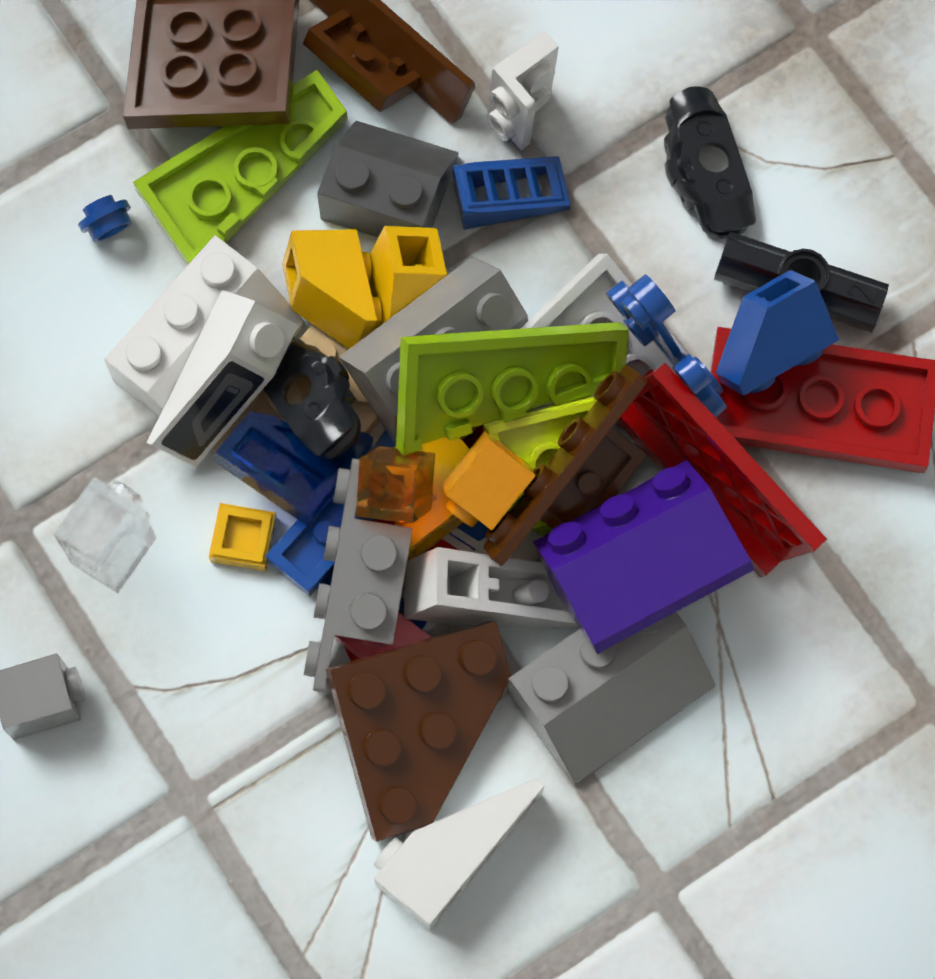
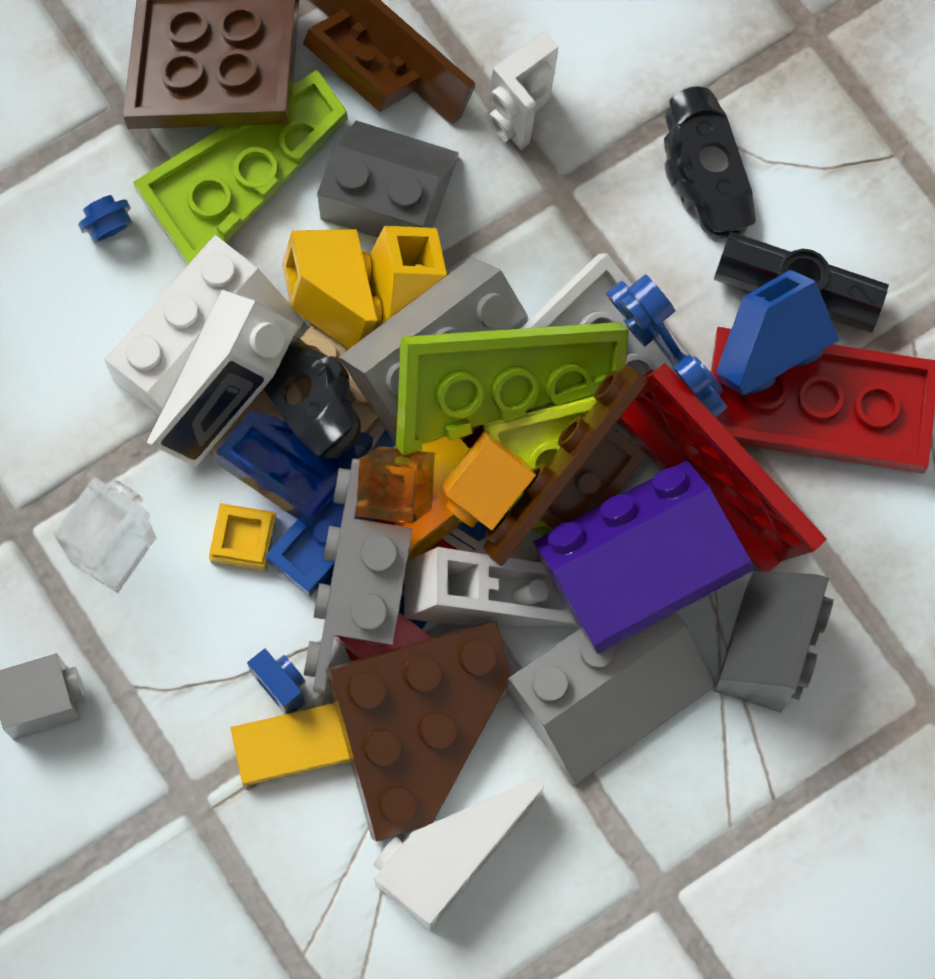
(279, 680): none -> blue plate
(289, 745): none -> yellow tile
(494, 211): blue slope -> none
(772, 637): none -> dark grey slope

